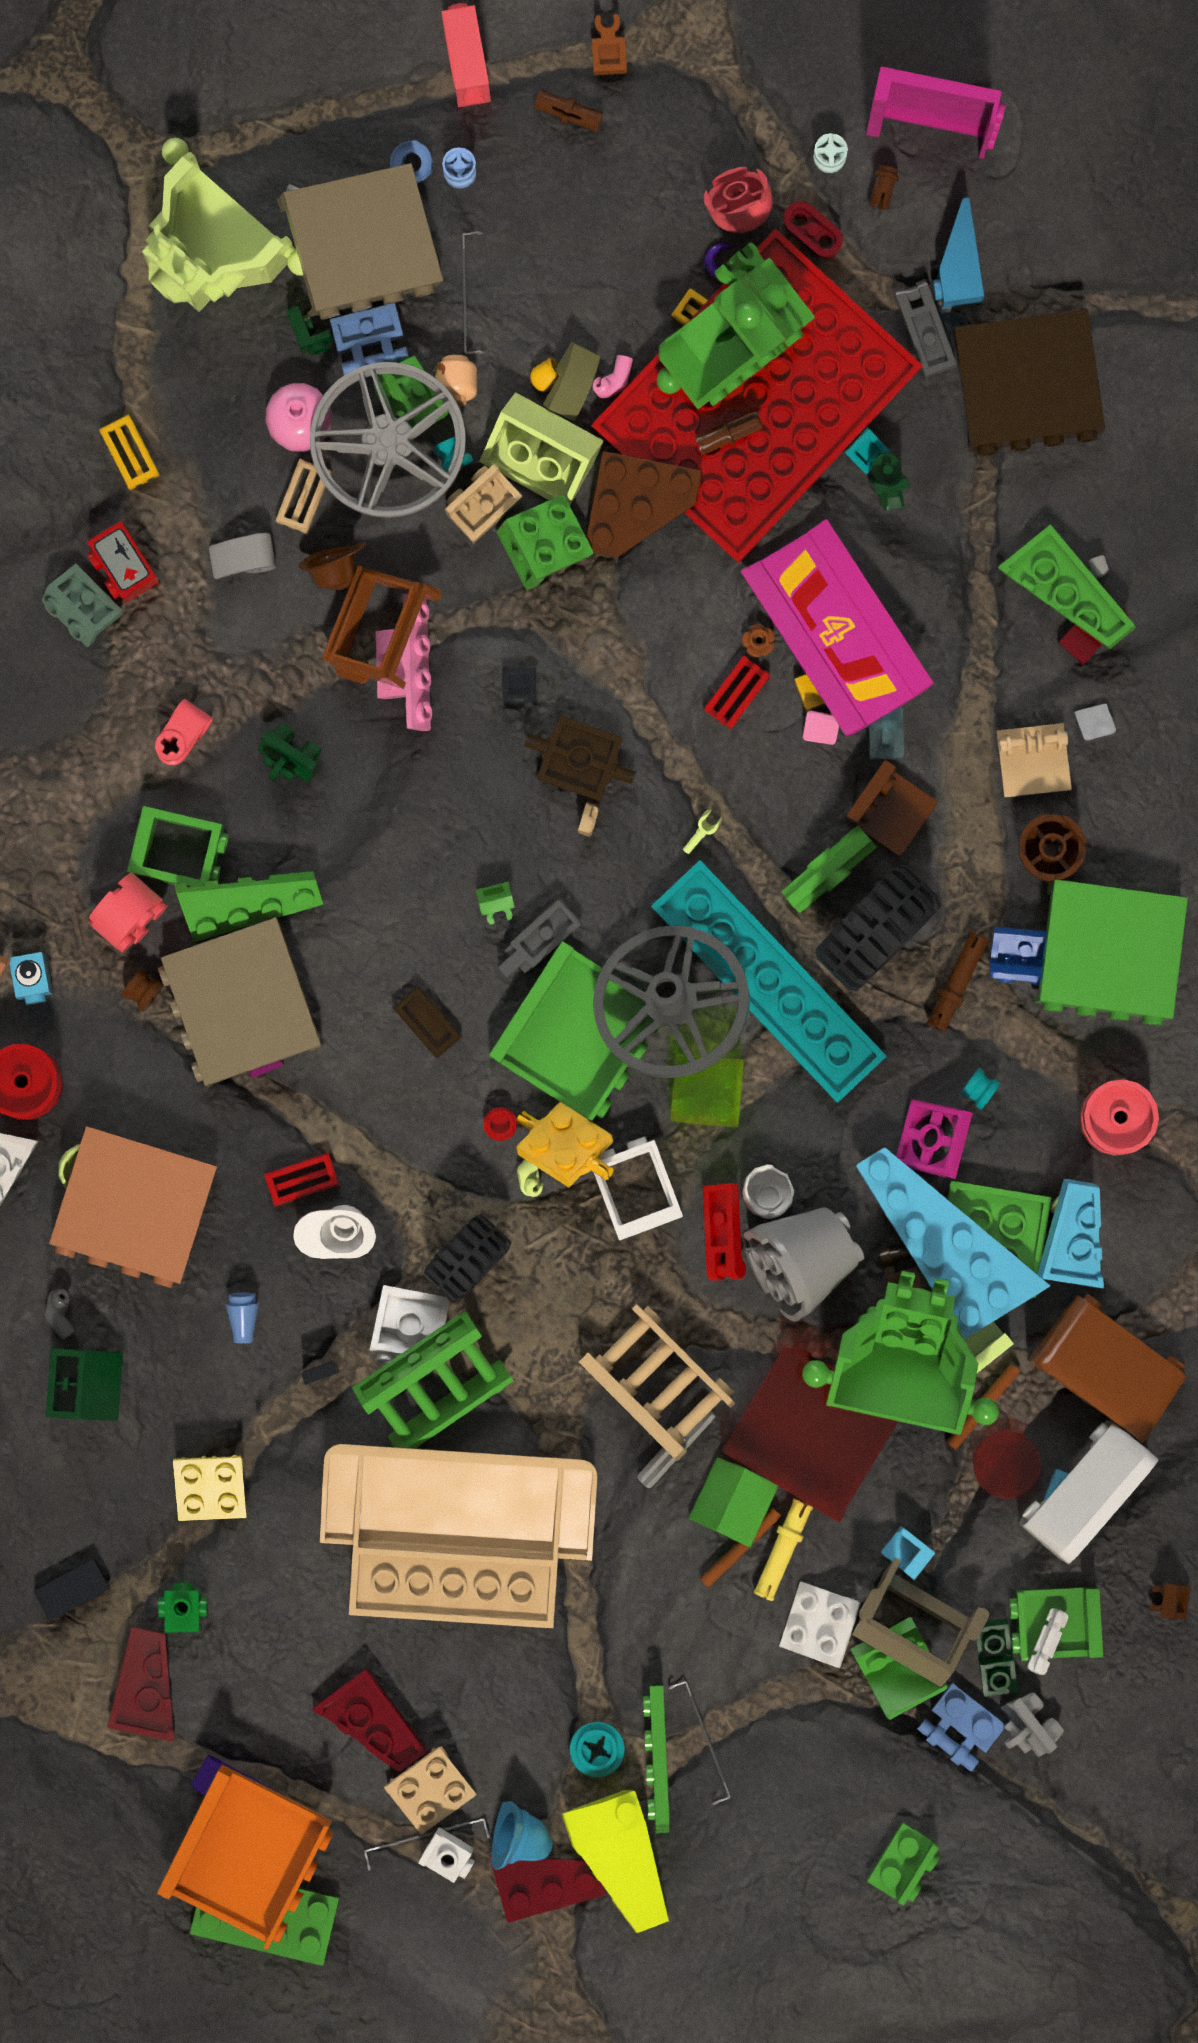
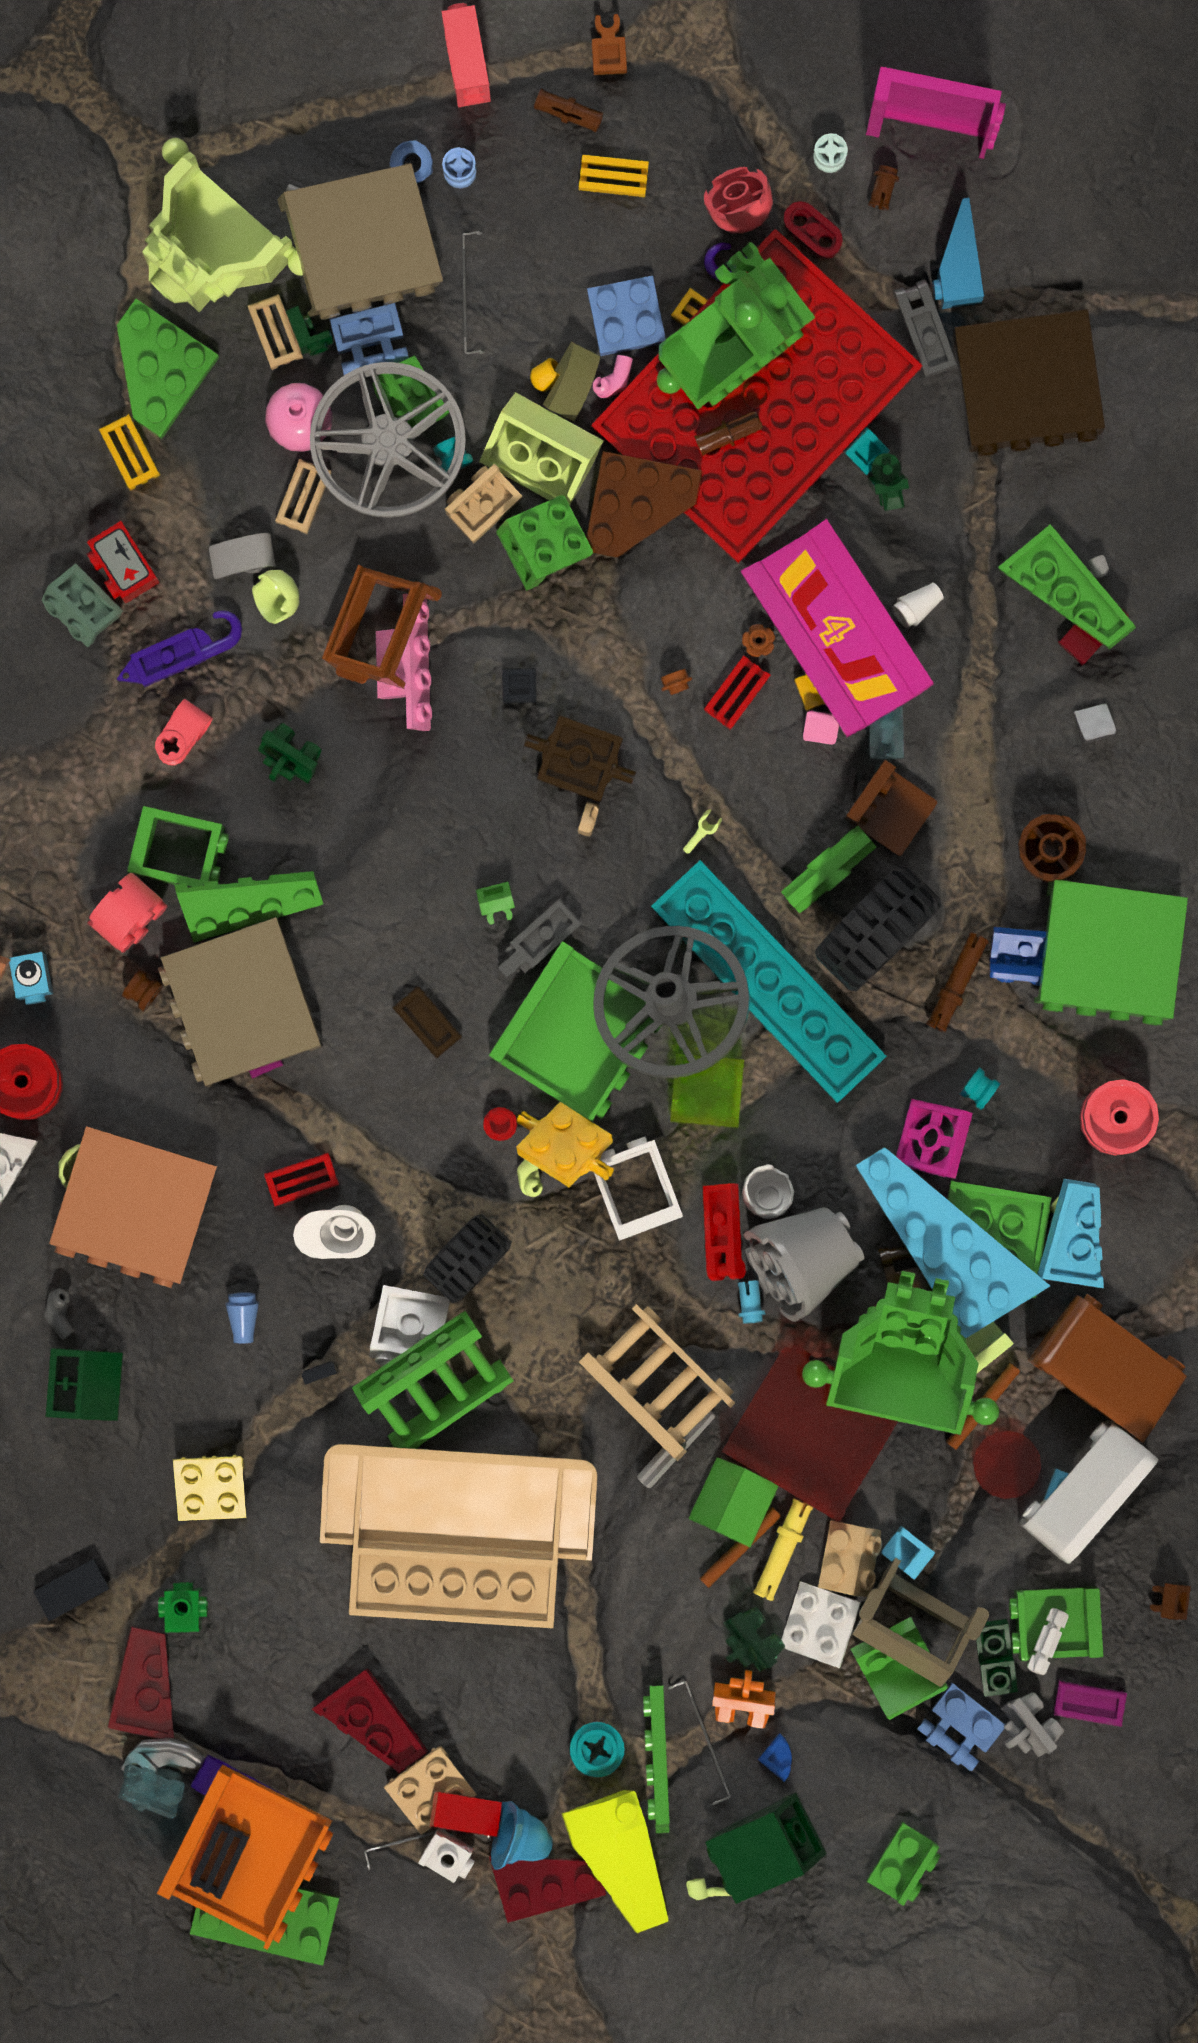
(151, 1791): none -> clear light blue hips
(160, 366): none -> bright green plate
(164, 1751): none -> flat silver piece
(179, 653): none -> dark purple plate
(207, 1886): none -> black tile
(276, 596): none -> yellowish green hair
(285, 358): none -> tan tile
(332, 567): reddish brown piece -> none
(458, 377): light nougat head -> none
(465, 1814): none -> red tile
(613, 163): none -> yellow tile
(626, 315): none -> medium blue plate
(676, 681): none -> dark orange plate
(698, 1890): none -> yellowish green hand
(743, 1696): none -> orange hips
(747, 1644): none -> clear green hips
(750, 1302): none -> medium azure pin
(765, 1849): none -> dark green slope
(778, 1757): none -> blue tile
(850, 1559): none -> tan bracket
(917, 605): none -> white cone
(1034, 760): tan hinge -> none
(1089, 1703): none -> magenta tile

